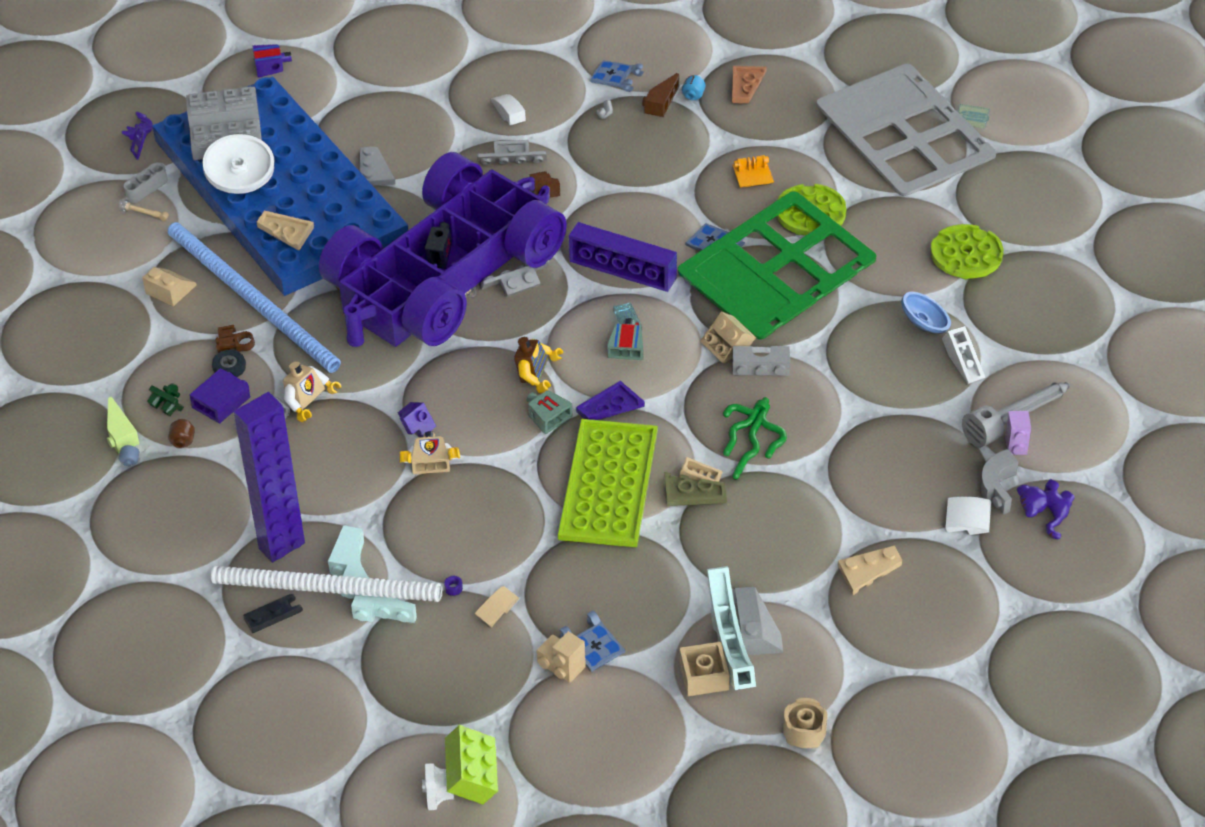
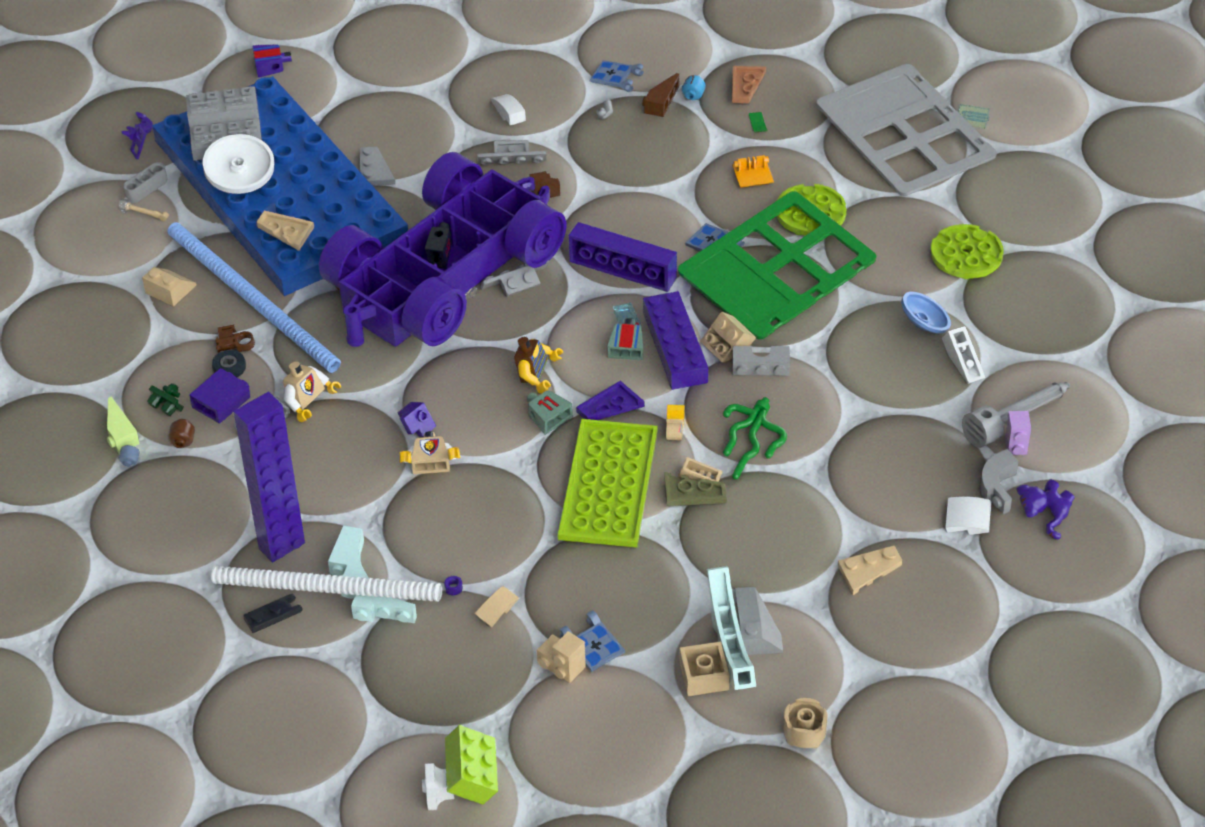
(675, 340): none -> dark purple brick
(675, 422): none -> leg
(757, 122): none -> green sticker

